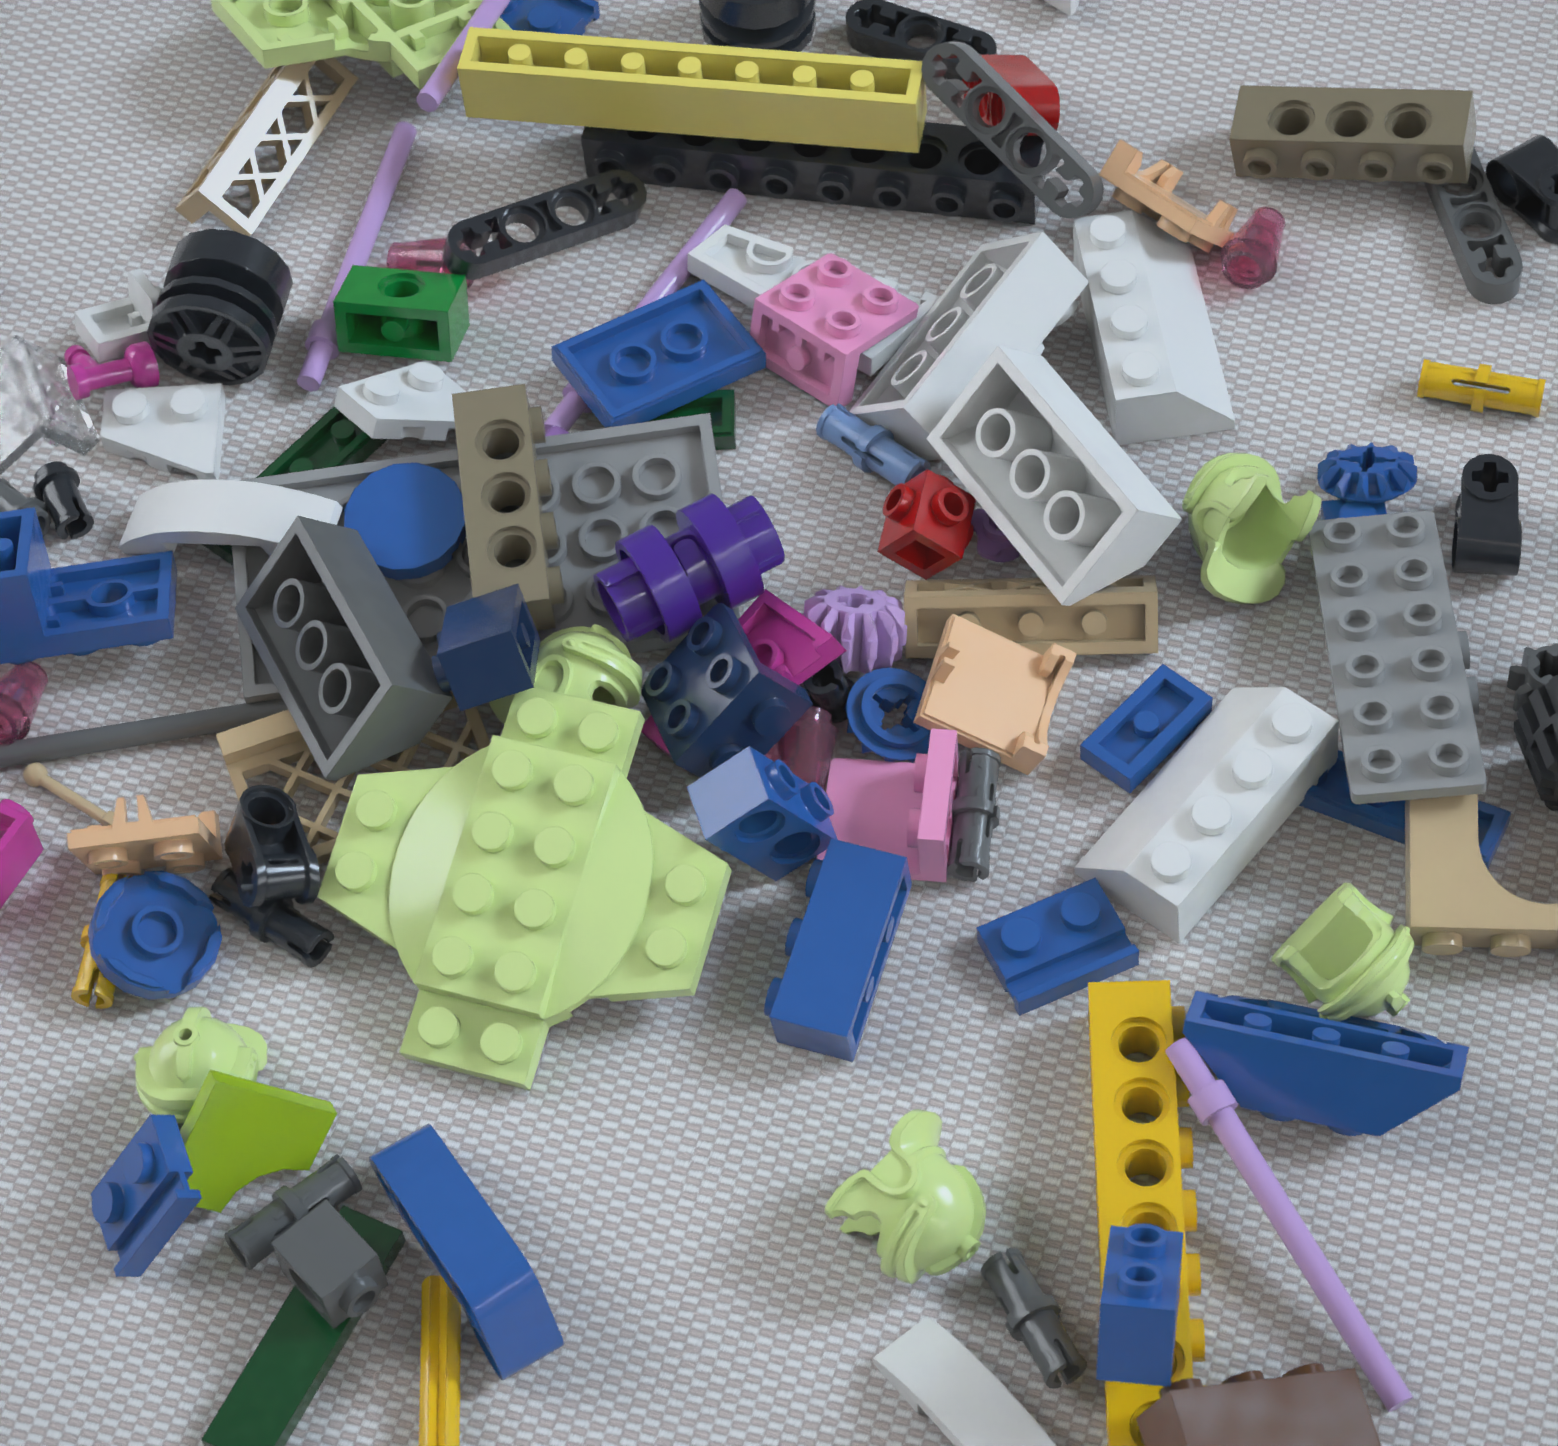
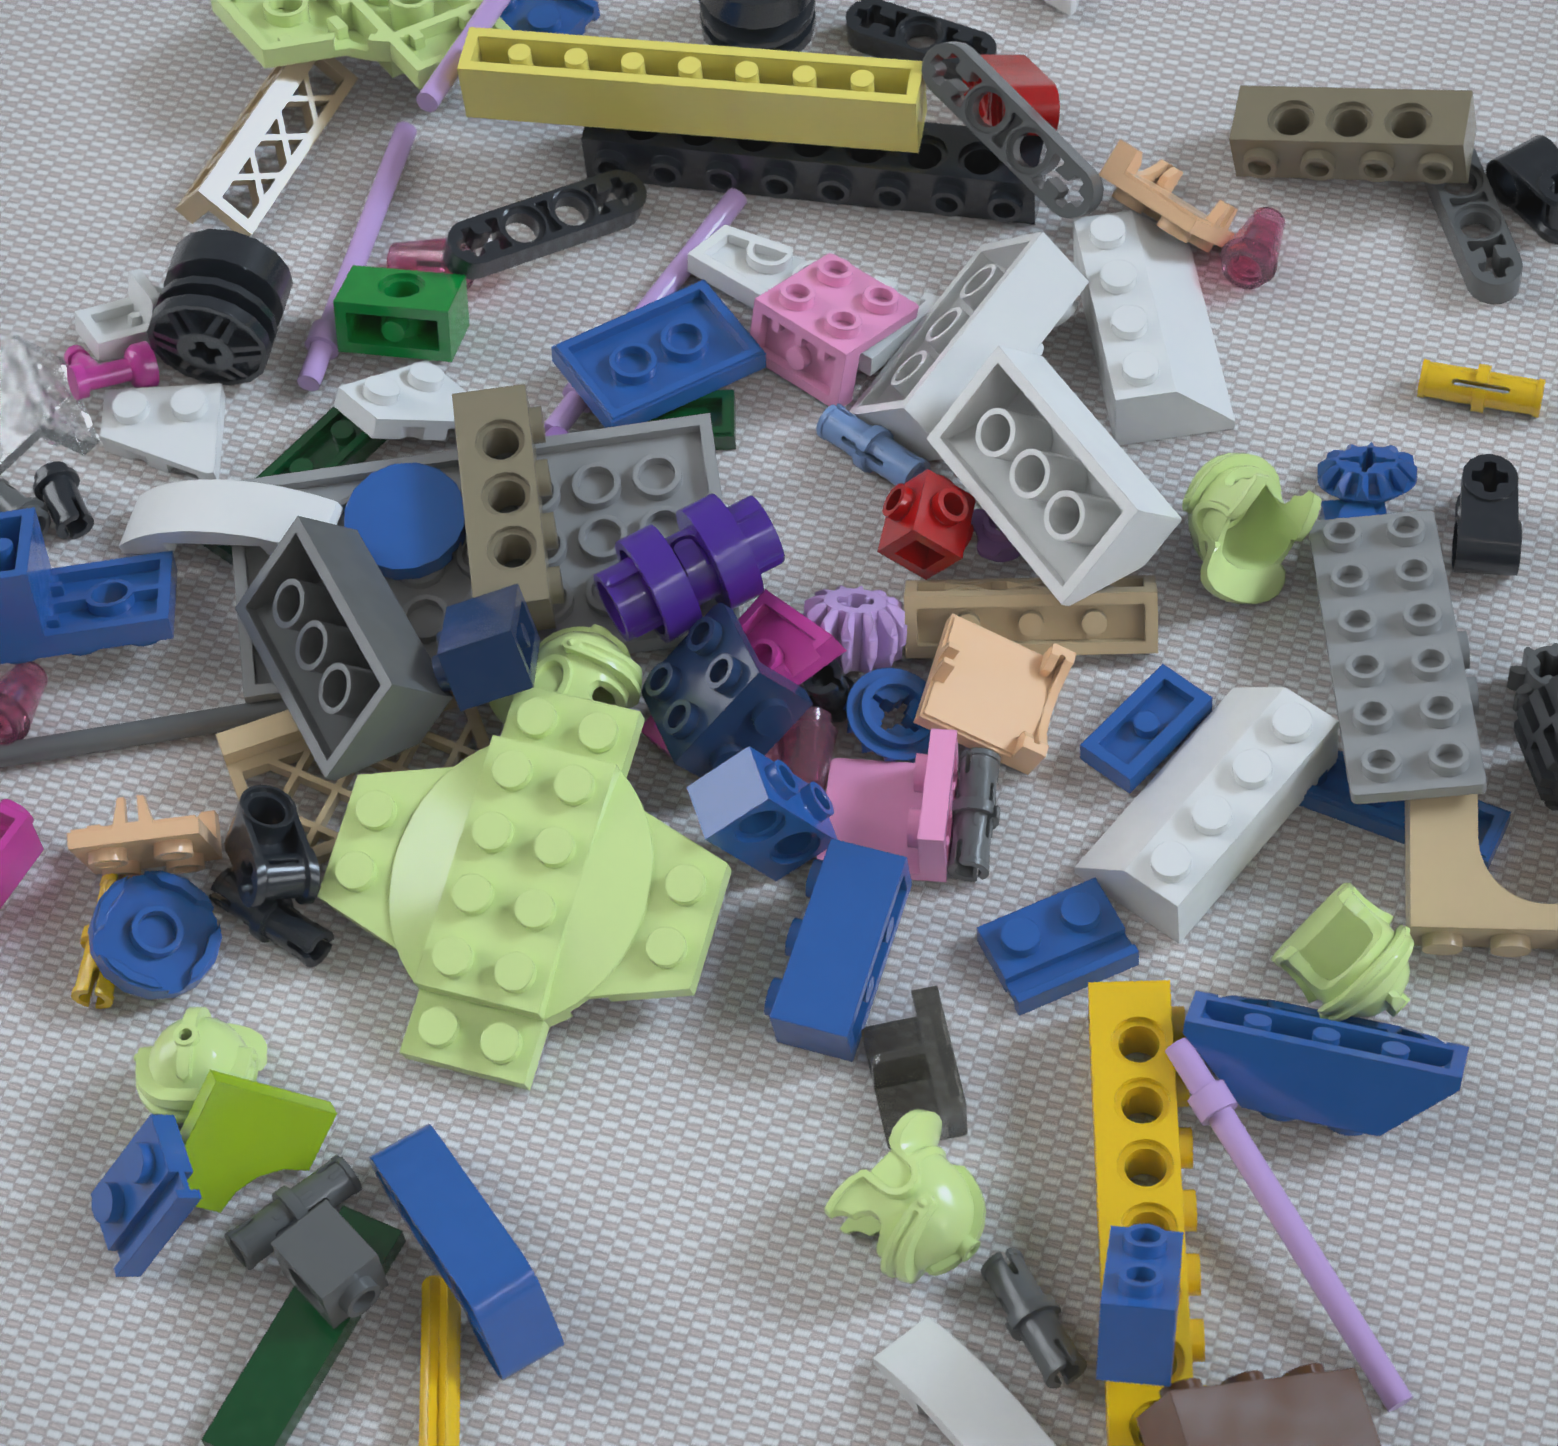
(37, 775): tan hinge -> none
(916, 1067): none -> clear smoke panel

